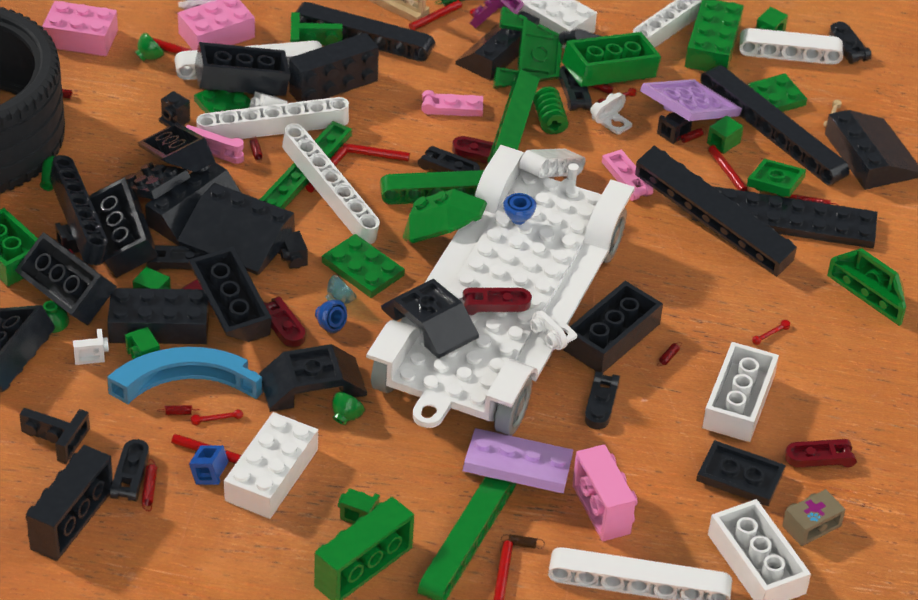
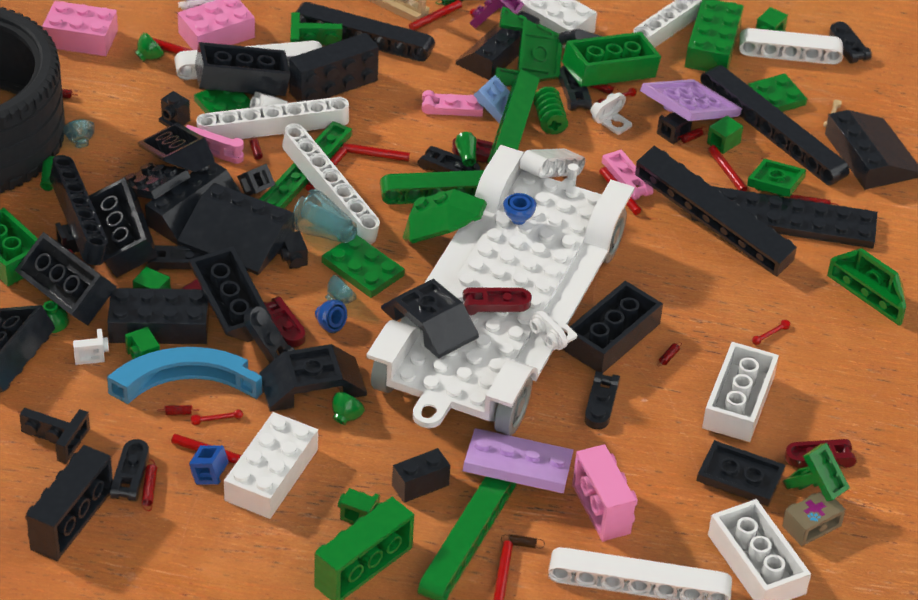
(79, 132): none -> clear light blue brick
(256, 180): none -> black brick
(265, 333): none -> black plate
(322, 218): none -> clear light blue cone
(421, 475): none -> black brick
(466, 146): none -> green cone
(493, 97): none -> light blue wing
(631, 204): none -> red bar
(821, 472): none -> green bracket

